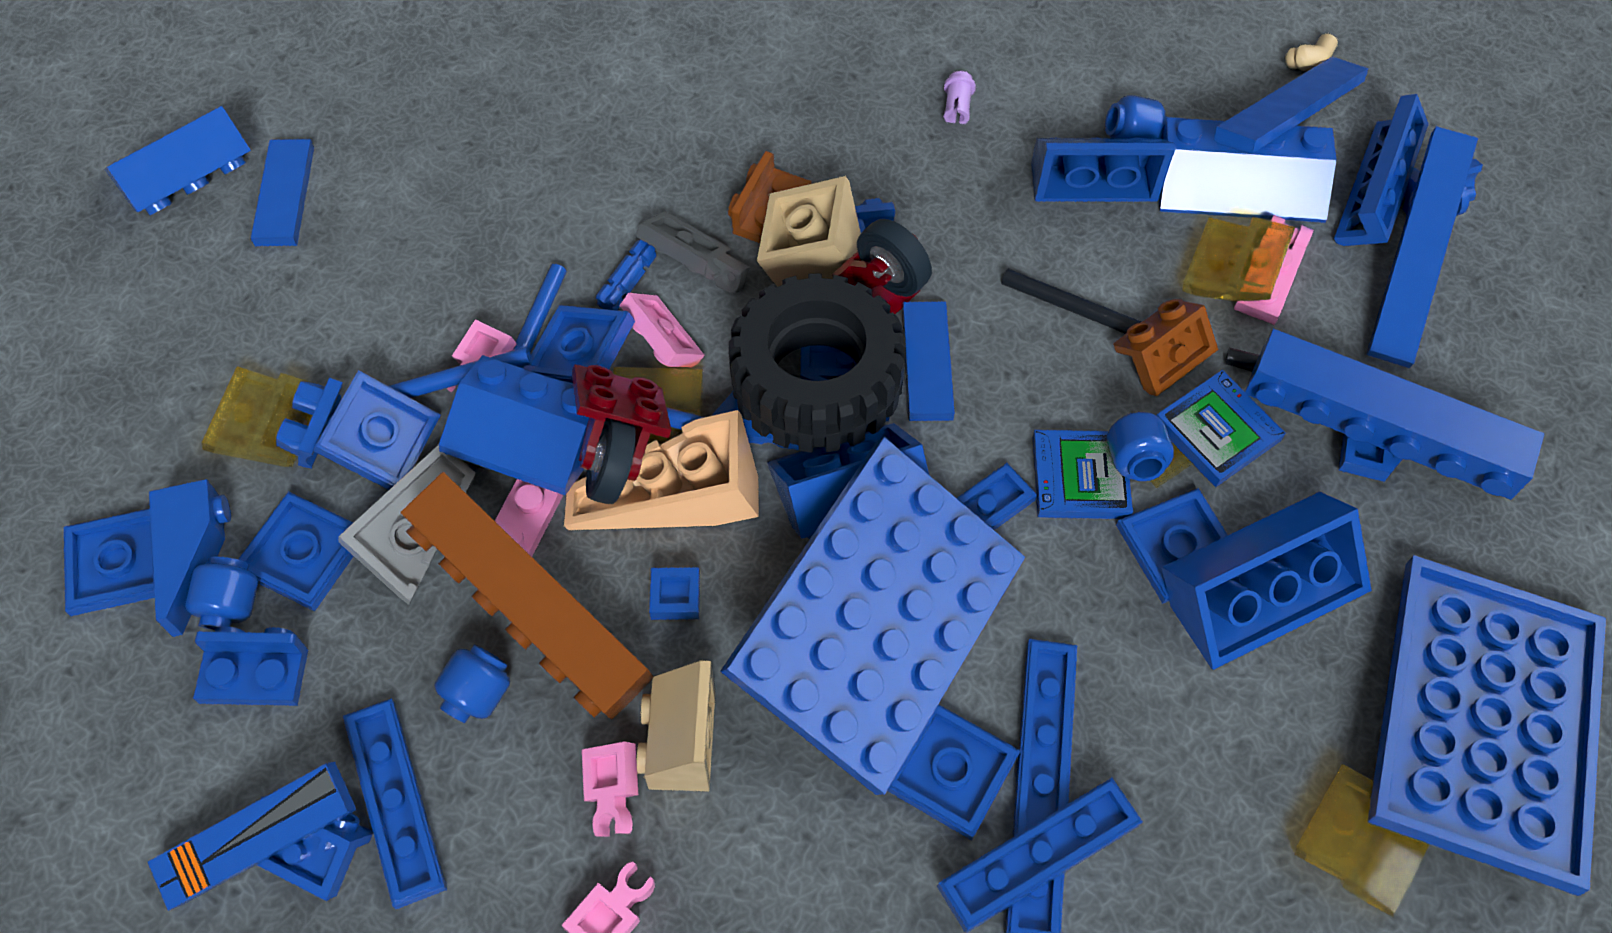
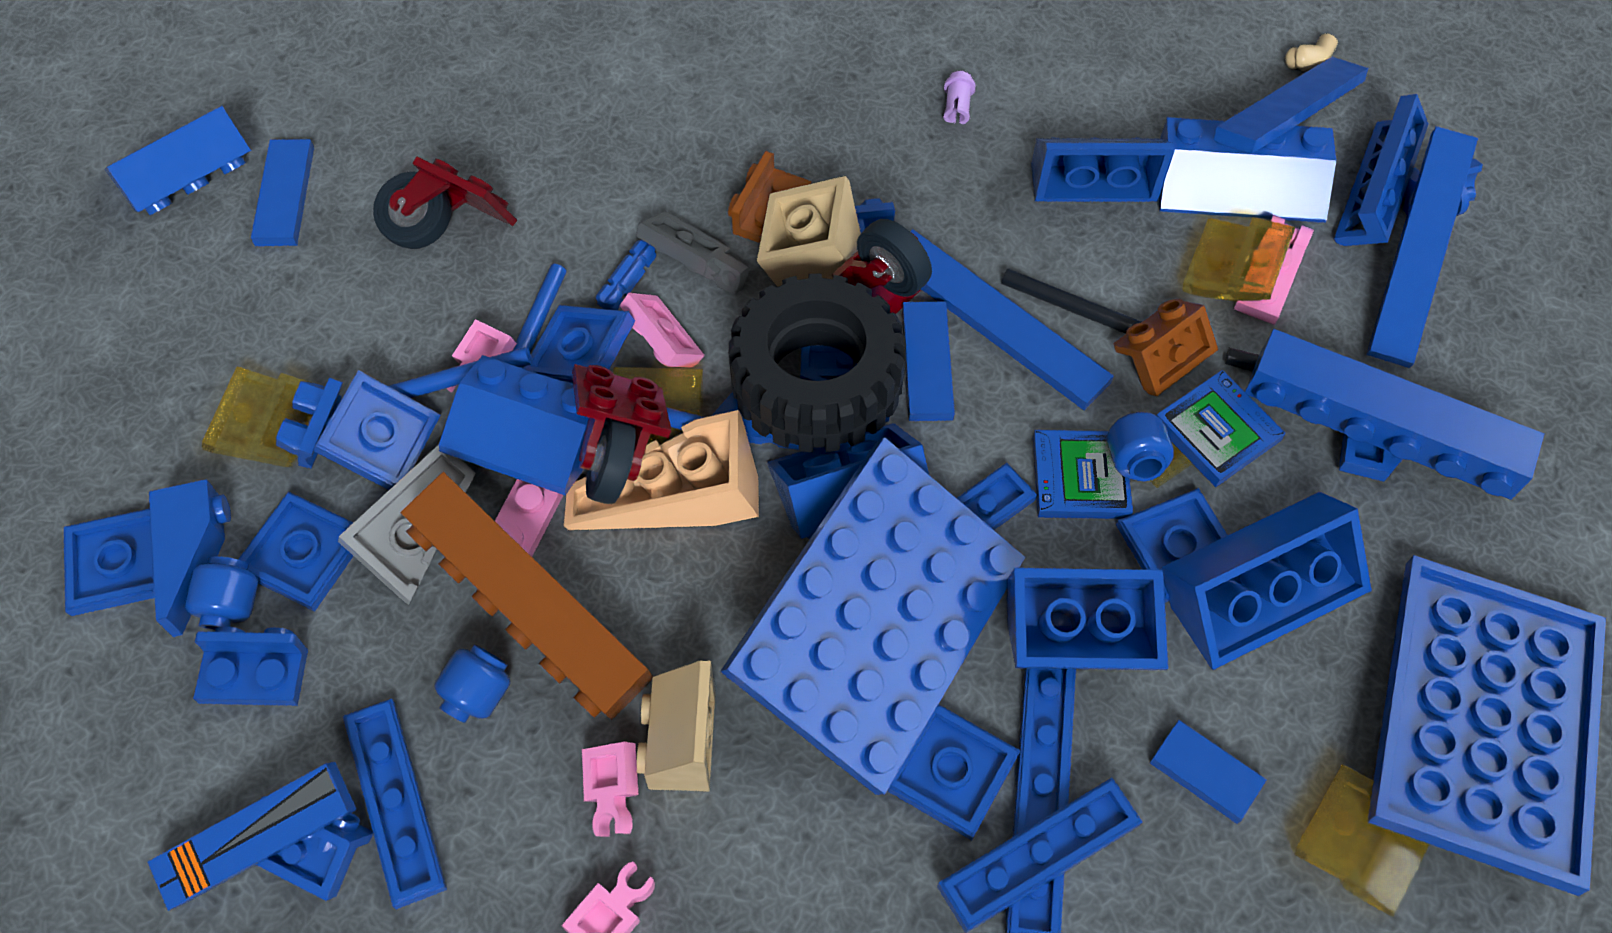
(418, 205): none -> plate
(674, 593): blue plate -> none
(1014, 329): none -> blue tile
(1087, 619): none -> blue slope
(1135, 118): blue head -> none
(1208, 771): none -> blue tile

